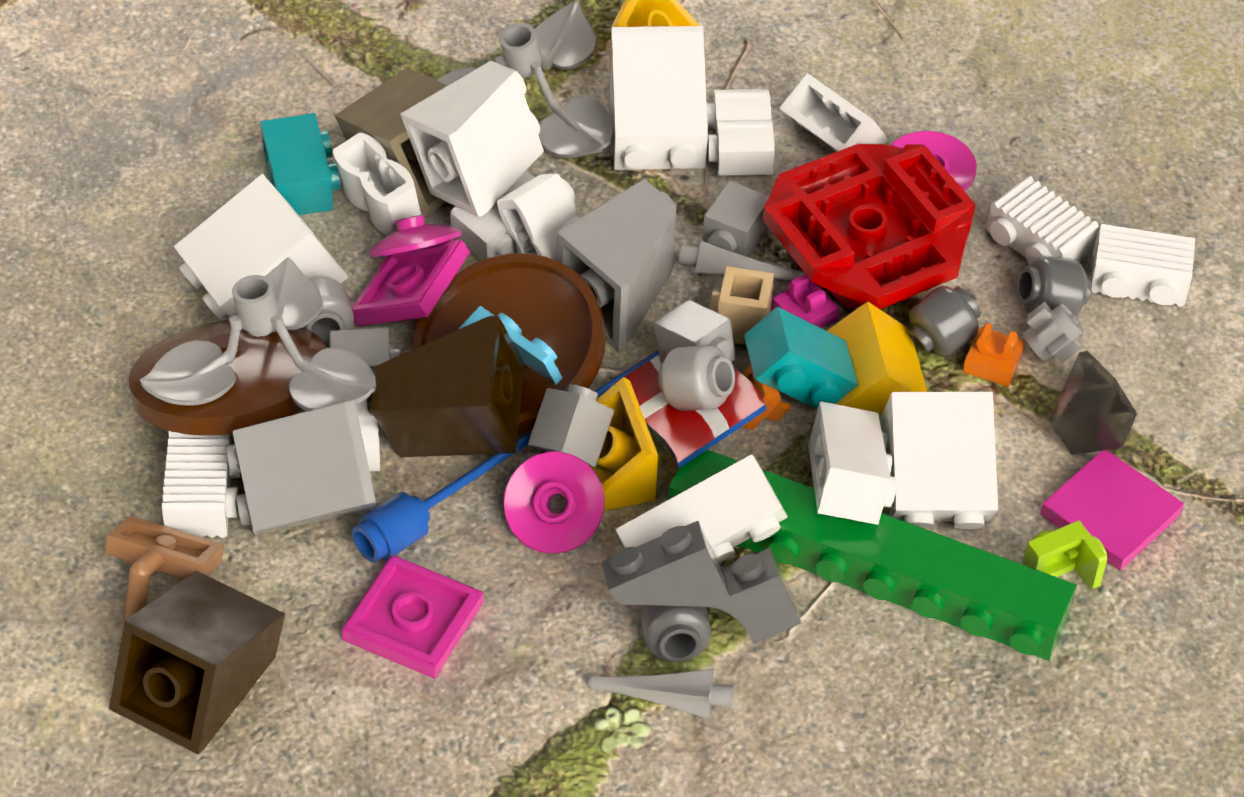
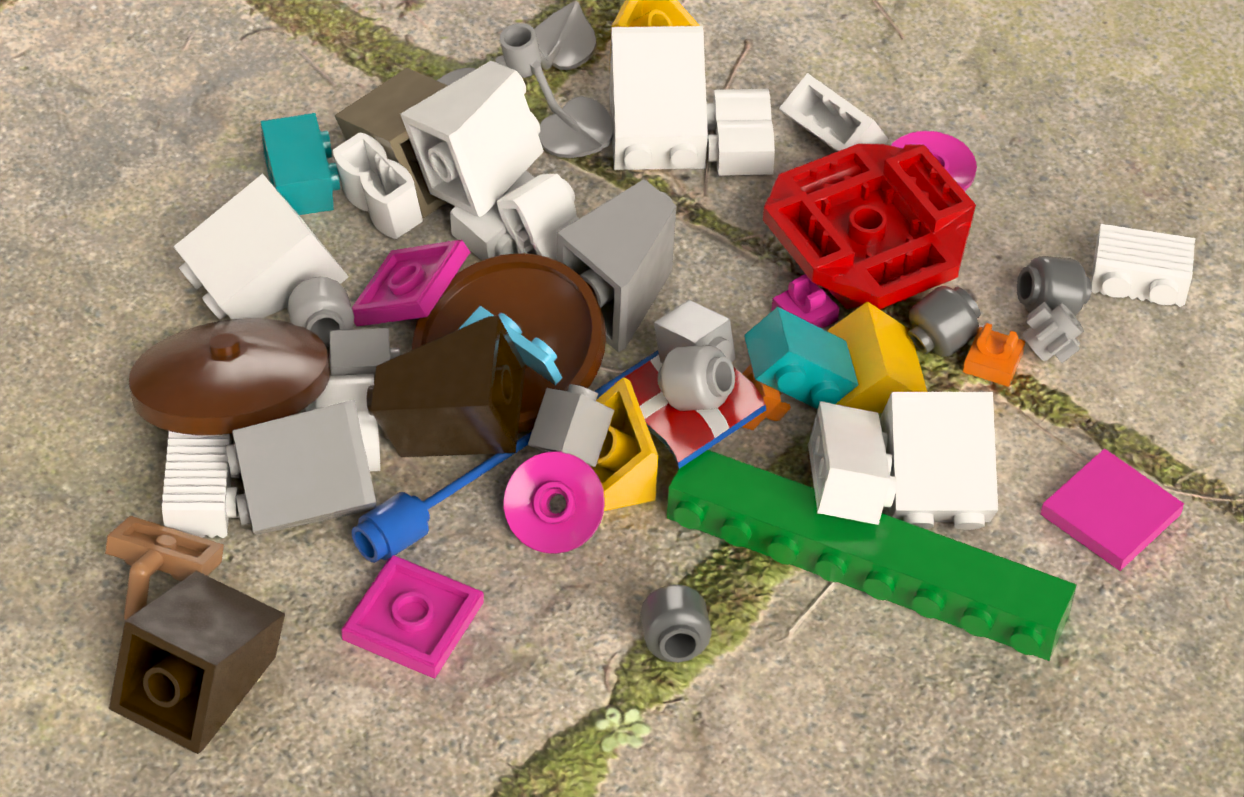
(264, 304): light grey plant -> none
(412, 235): dark pink dish -> none
(685, 572): arch -> none
(685, 691): light grey piece -> none
(712, 261): light grey piece -> none
(728, 505): white brick -> none
(736, 219): light grey brick -> none
(743, 299): tan brick -> none
(1041, 224): white brick -> none
(1068, 550): lime bracket -> none
(1092, 409): clear smoke slope -> none

